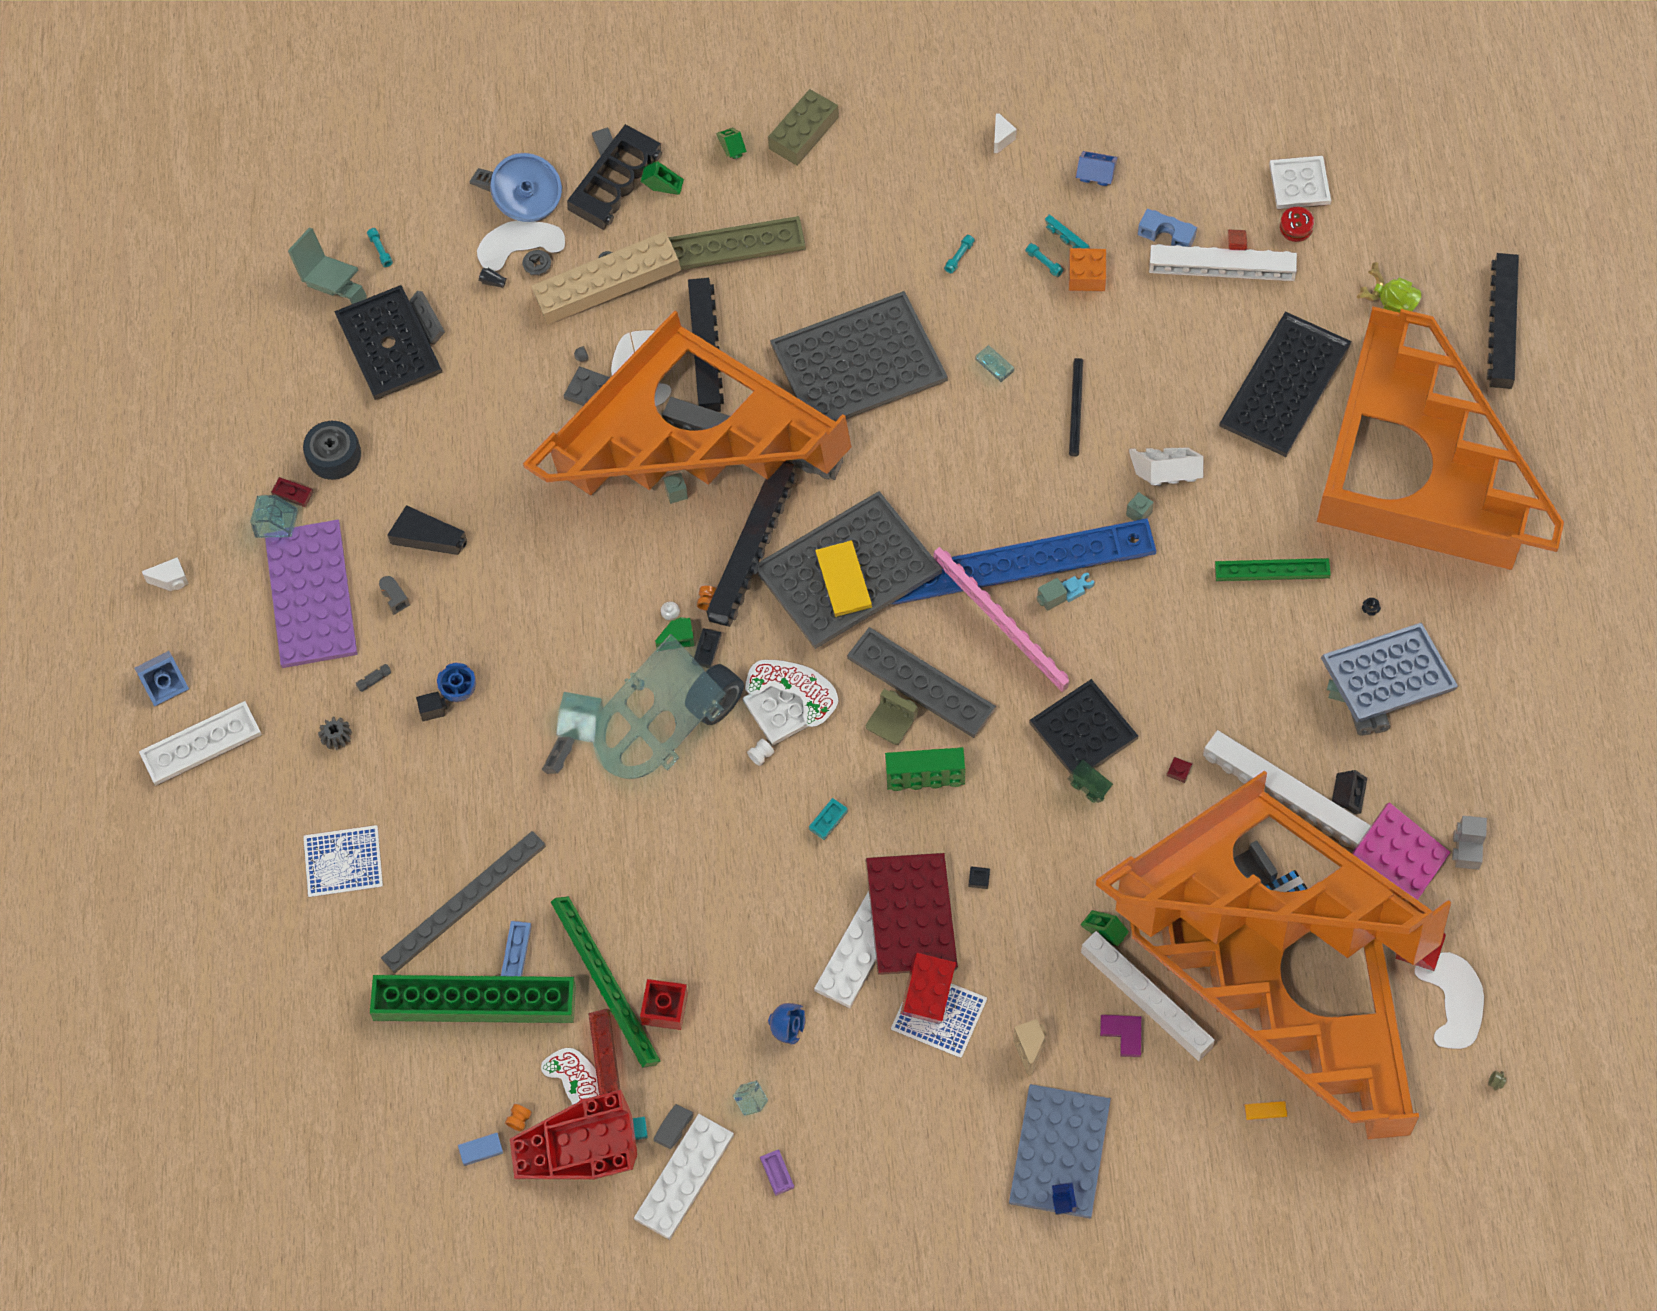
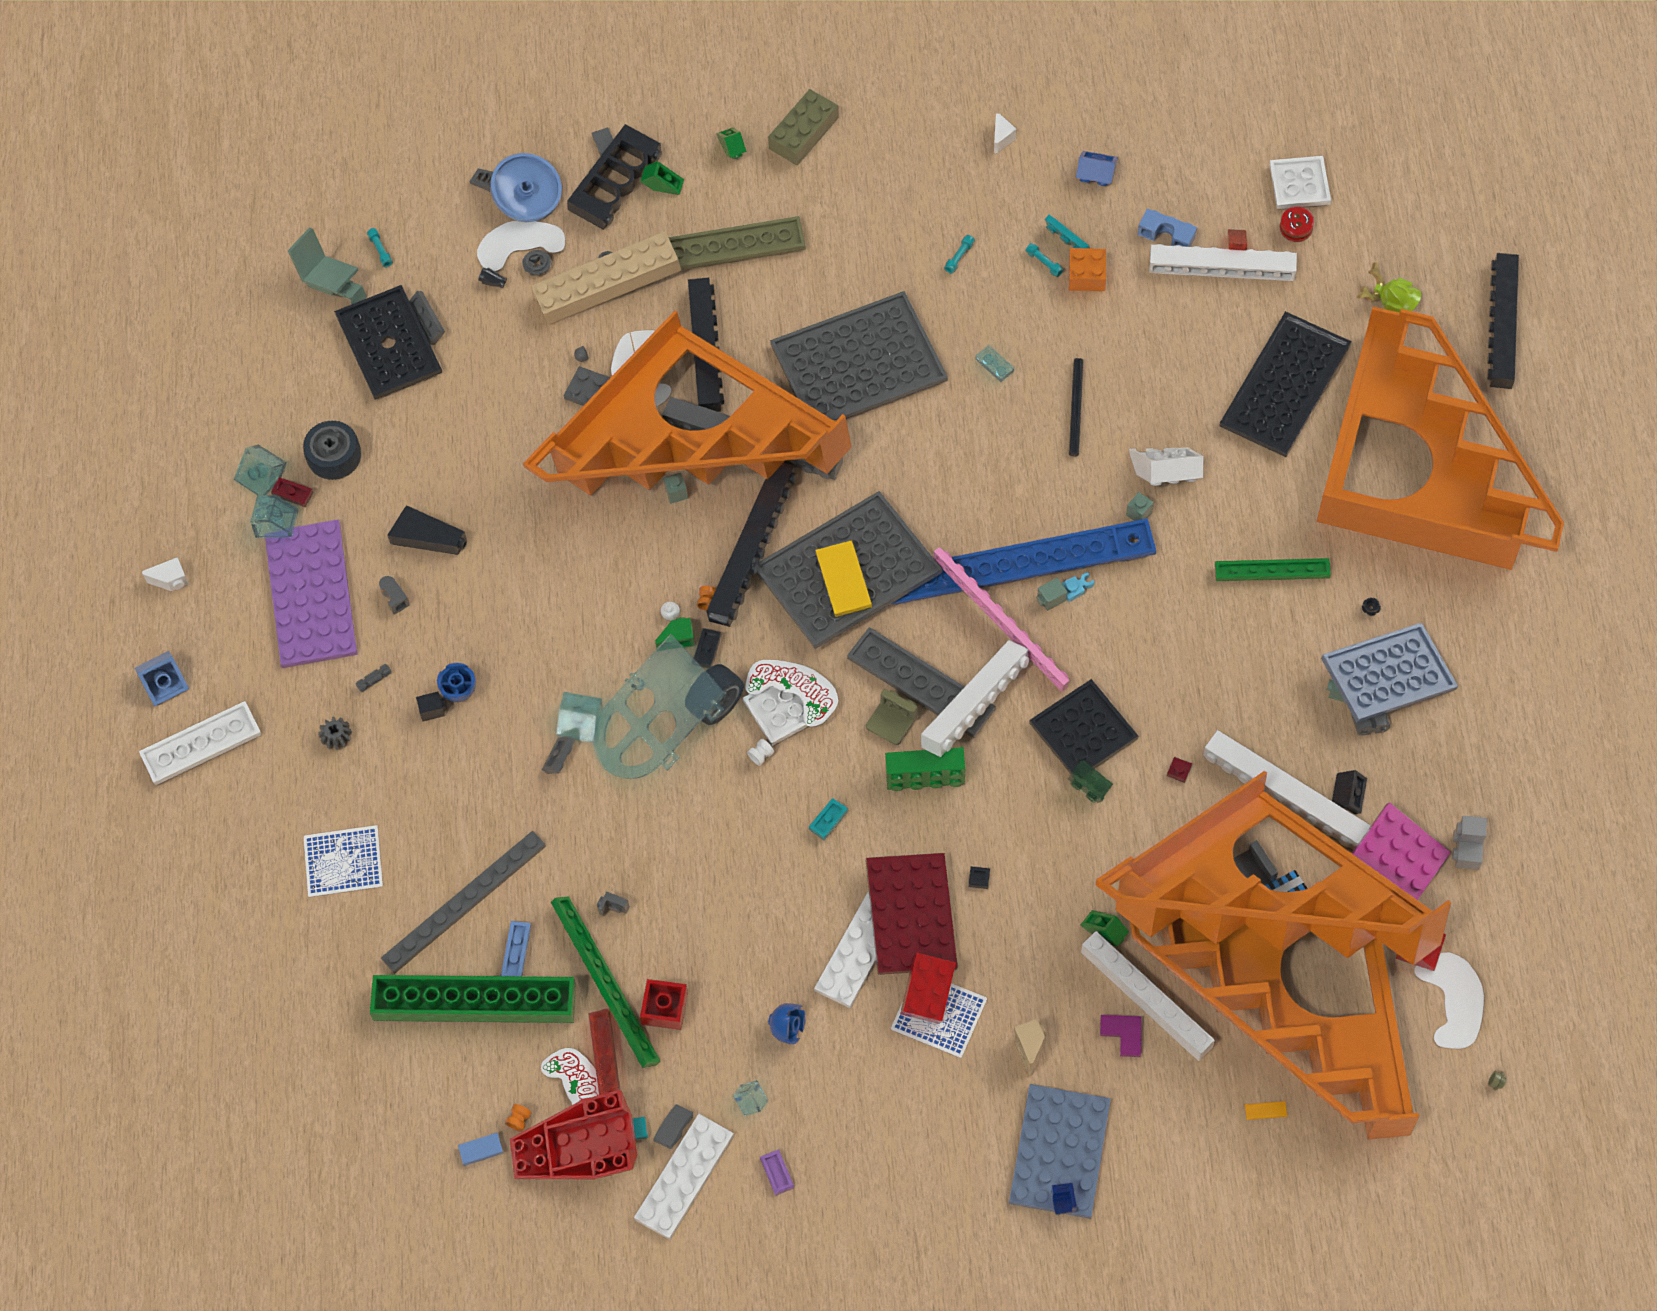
(259, 470): none -> clear light blue slope
(613, 901): none -> dark grey bracket
(974, 698): none -> white brick

